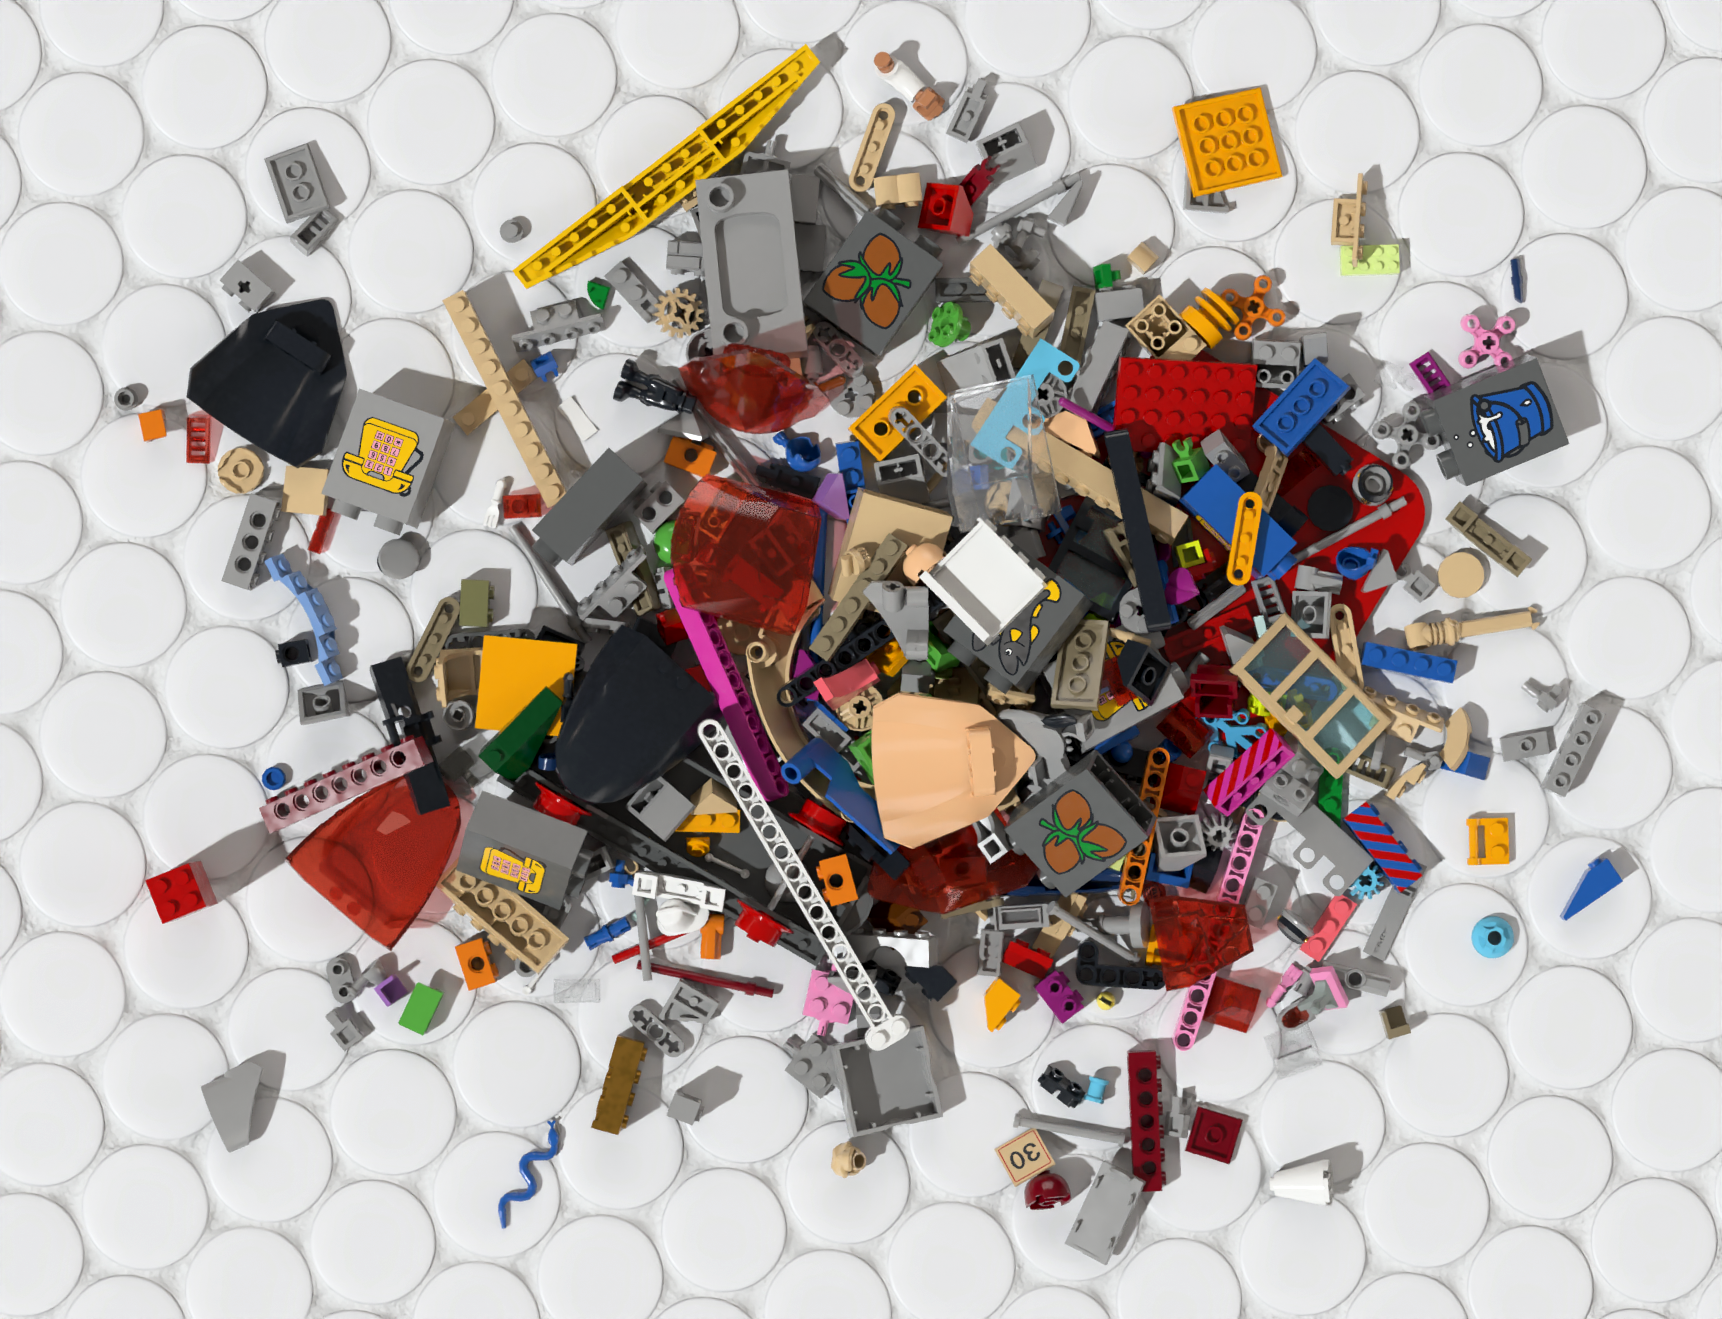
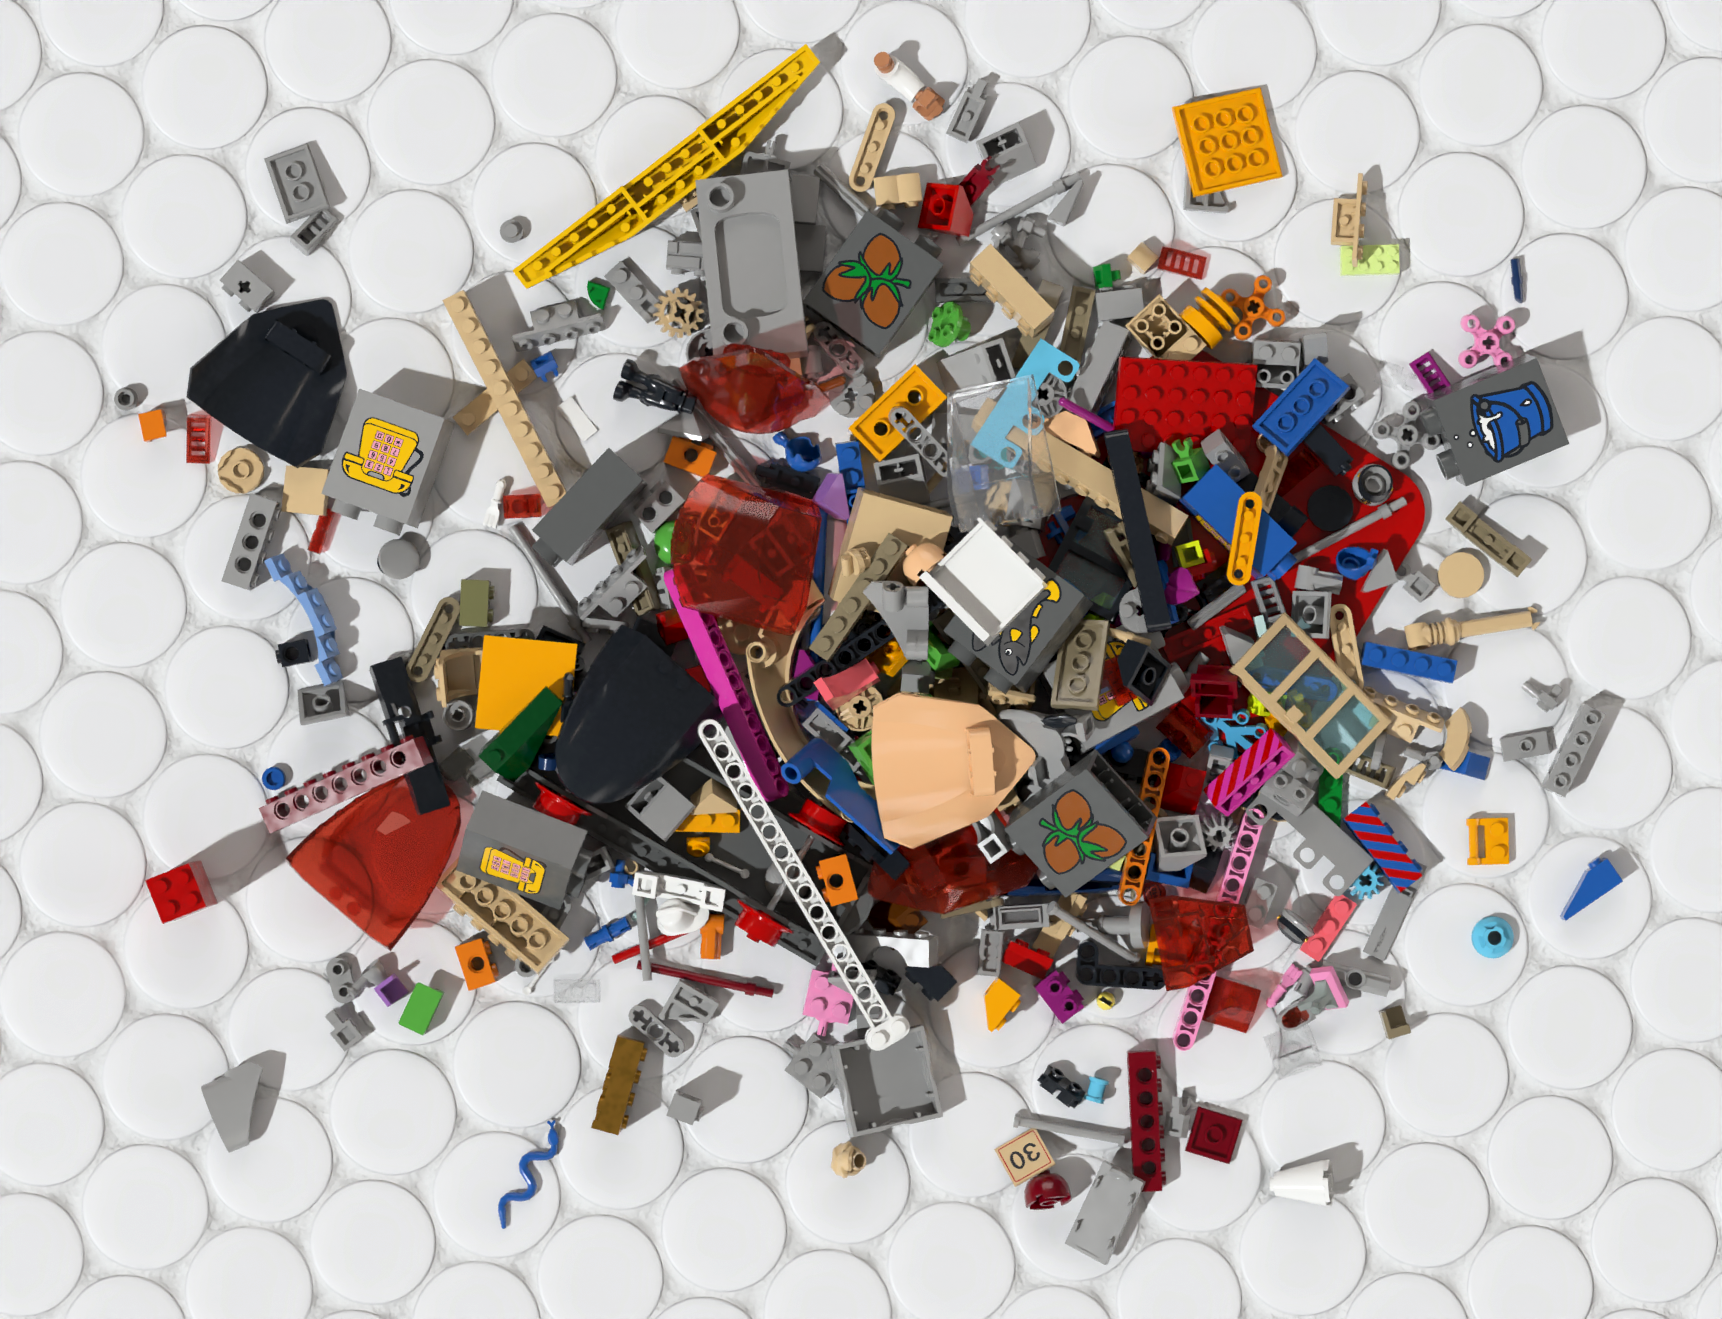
(1170, 269): none -> clear red slope

